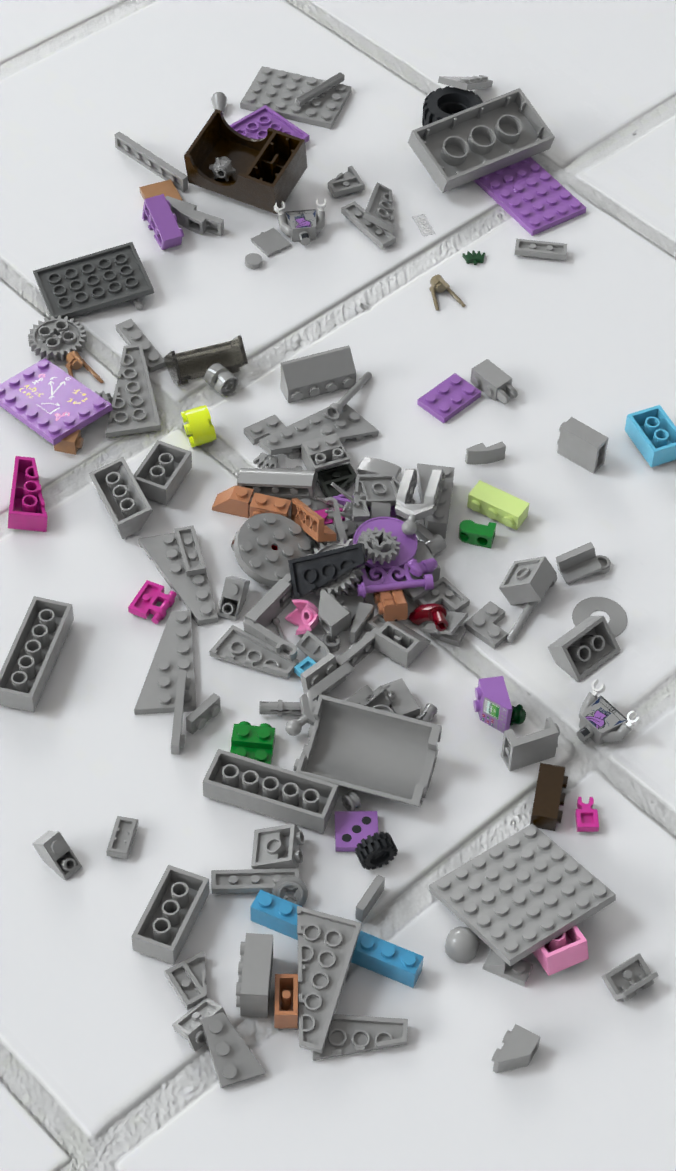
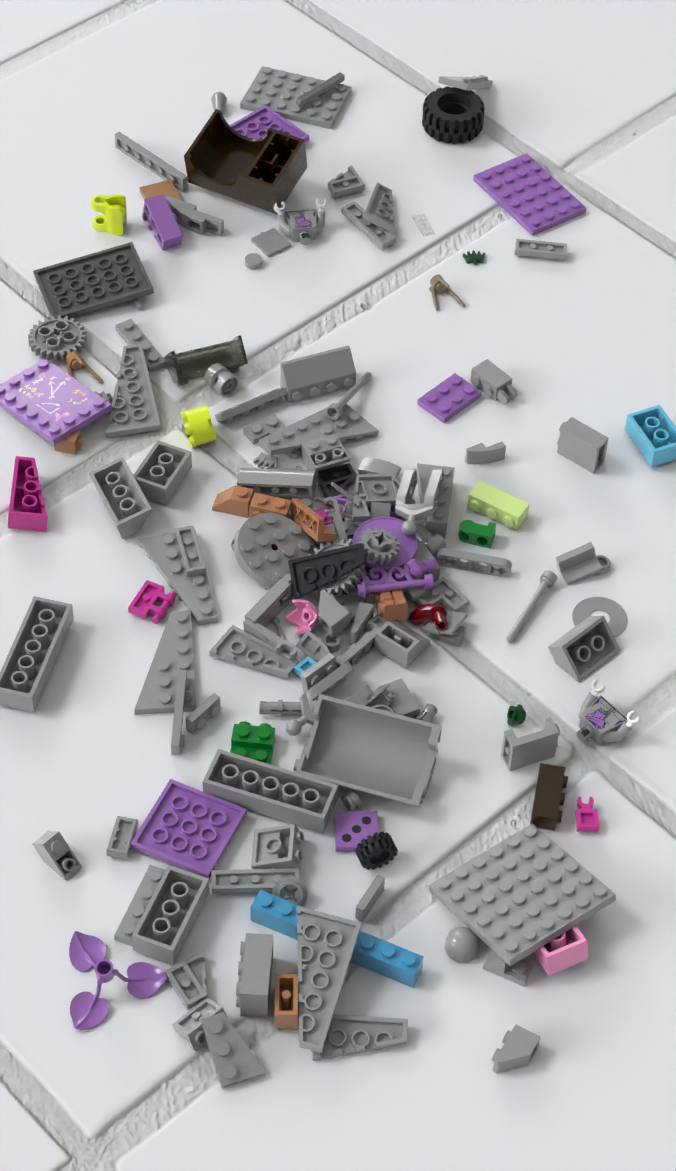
(88, 951): none -> medium lavender plant
(114, 213): none -> neon yellow piece
(138, 904): none -> light grey plate
(188, 828): none -> medium lavender plate
(222, 168): light grey rock -> none
(233, 597): light grey slope -> none
(257, 402): none -> light grey plate
(481, 140): light grey plate -> none
(484, 625): light grey plate -> none
(493, 703): medium lavender slope -> none
(501, 566): none -> light grey beam
(528, 580): light grey container -> none
(629, 977): light grey bracket -> none

